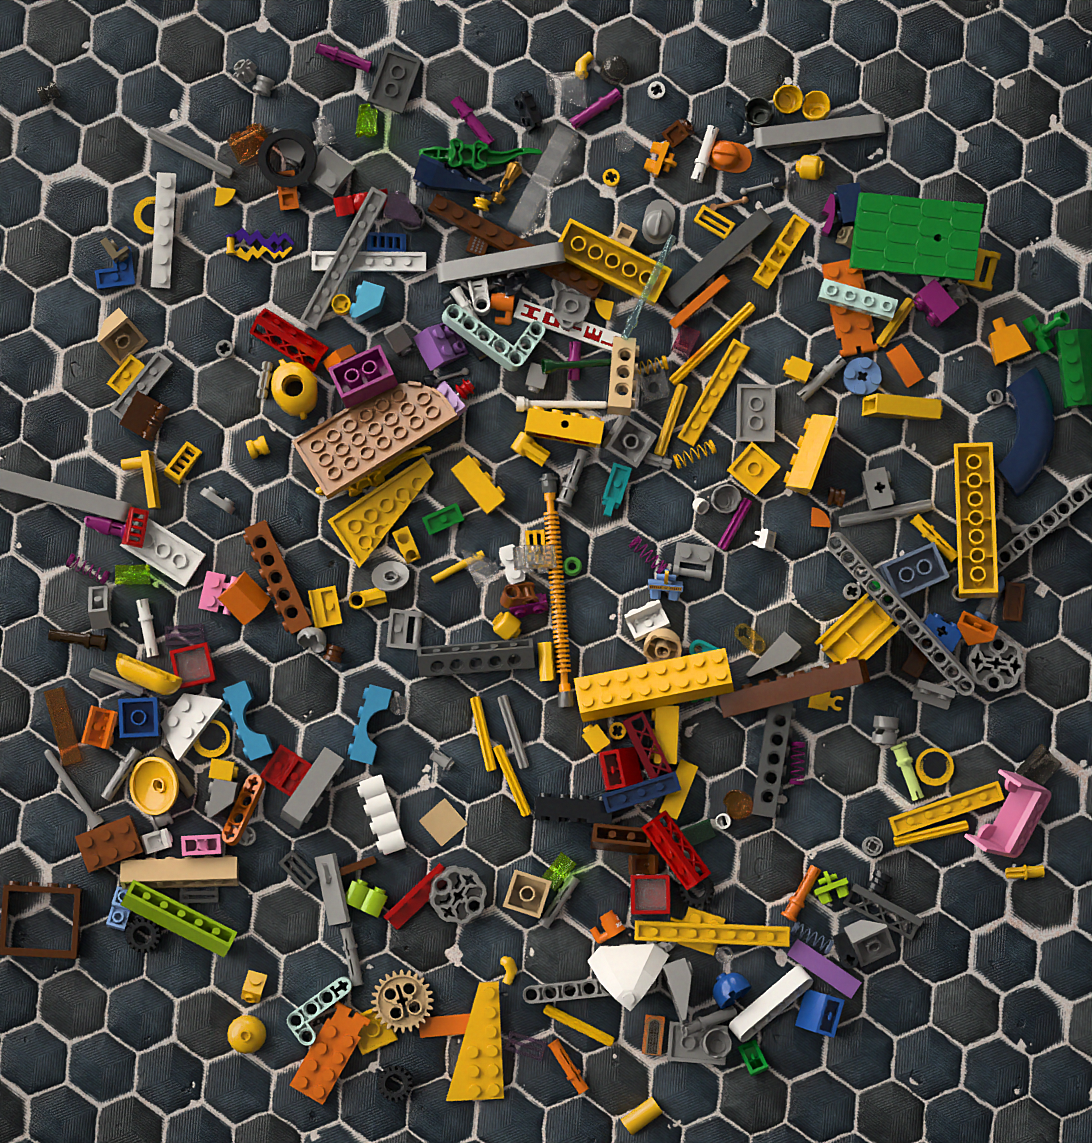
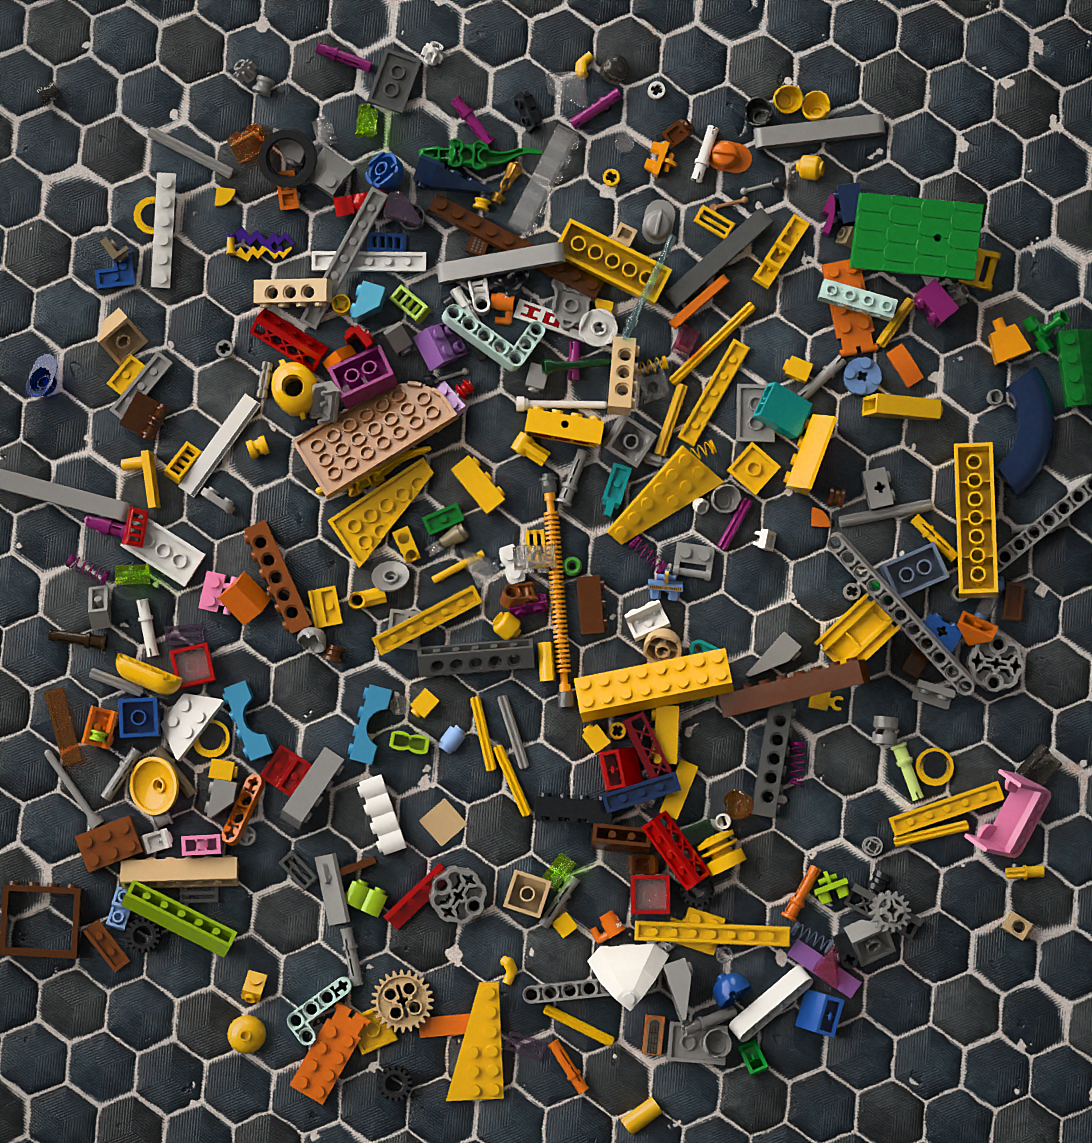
(42, 376): none -> clear blue piece
(98, 736): none -> lime bush
(106, 945): none -> dark orange hinge
(219, 445): none -> white tile
(264, 288): none -> tan brick
(325, 402): none -> light grey hinge
(364, 337): none -> red bracket
(385, 171): none -> blue cylinder
(415, 743): none -> lime brick
(421, 315): none -> lime slope
(424, 704): none -> yellow brick
(427, 620): none -> yellow plate
(433, 53): none -> white gear
(434, 548): none -> clear bush
(442, 760): light grey pin -> none
(452, 739): none -> light blue brick
(454, 536): none -> dark tan cone
(564, 924): none -> yellow slope
(588, 332): none -> white plate
(591, 605): none -> reddish brown brick
(671, 489): none -> yellow wing
(721, 852): none -> yellow wheel
(752, 634): clear yellow beam -> none
(782, 410): none -> teal brick
(828, 967): none -> clear pink slope
(889, 904): none -> light grey gear
(1009, 922): none -> tan brick

